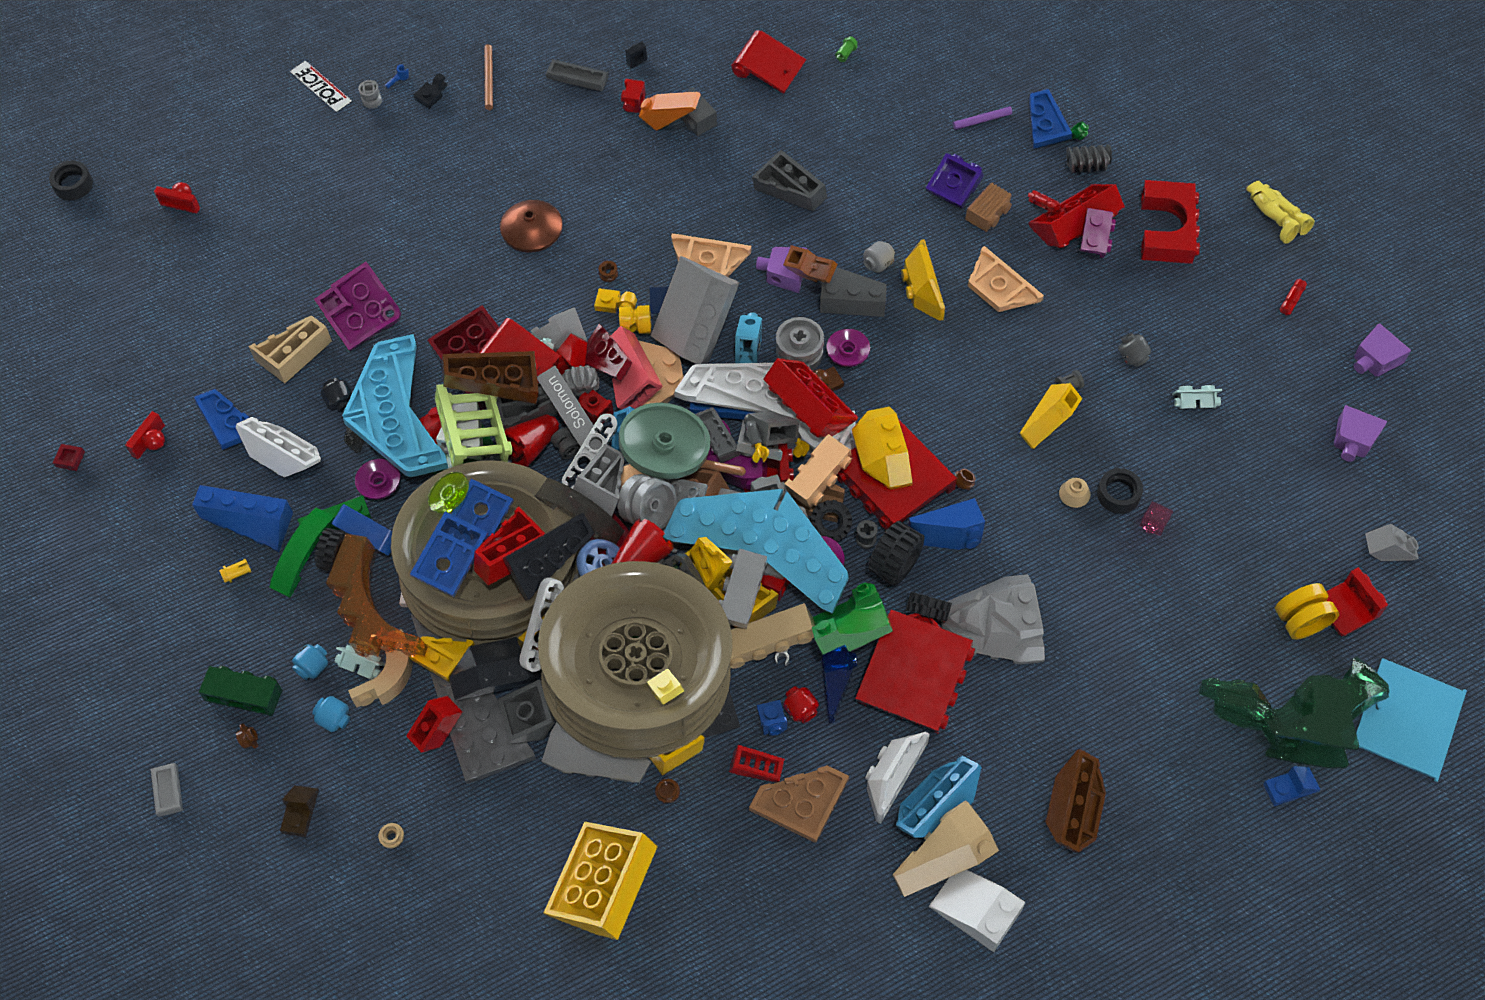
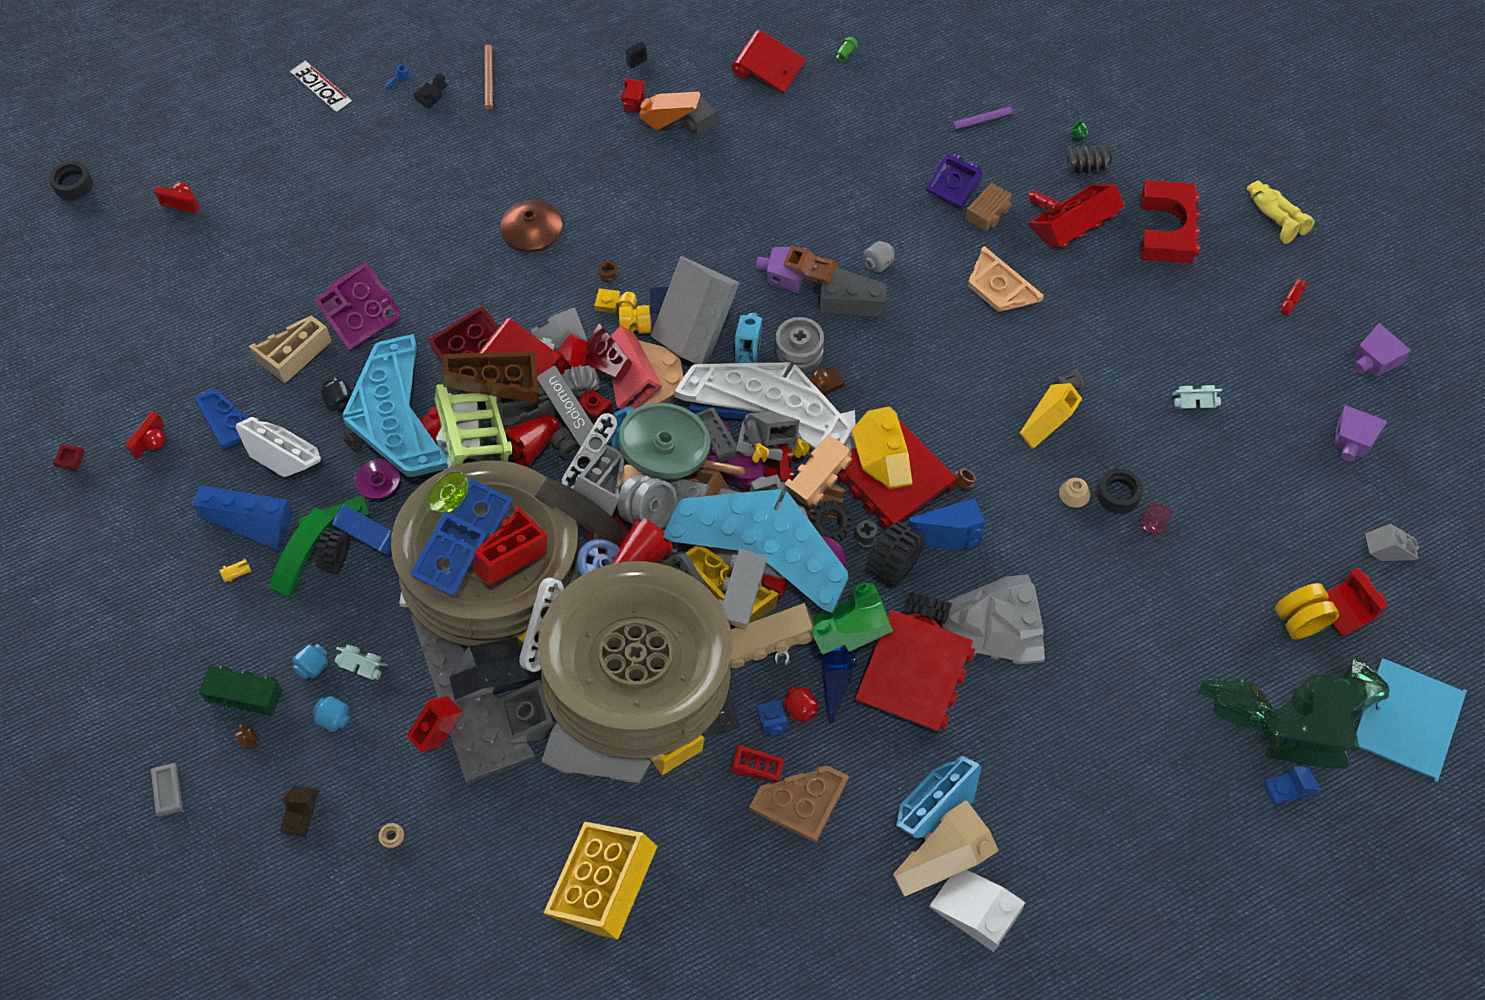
(351, 581): clear orange arch -> none
(370, 94): light grey wheel -> none
(387, 683): tan arch -> none
(442, 655): yellow wing -> none
(547, 554): black wing -> none
(577, 75): dark grey plate -> none
(665, 686): light yellow bracket -> none
(667, 791): reddish brown plate -> none
(710, 562): yellow wing -> none
(713, 254): light nougat wing -> none
(789, 182): dark grey wedge -> none
(809, 397): red slope -> none
(848, 340): magenta dish -> none
(892, 771): white wedge -> none
(922, 282): yellow wedge -> none
(1047, 120): blue wing -> none
(1077, 802): reddish brown wedge -> none
(1097, 231): magenta bracket -> none
(1134, 349): dark grey head -> none

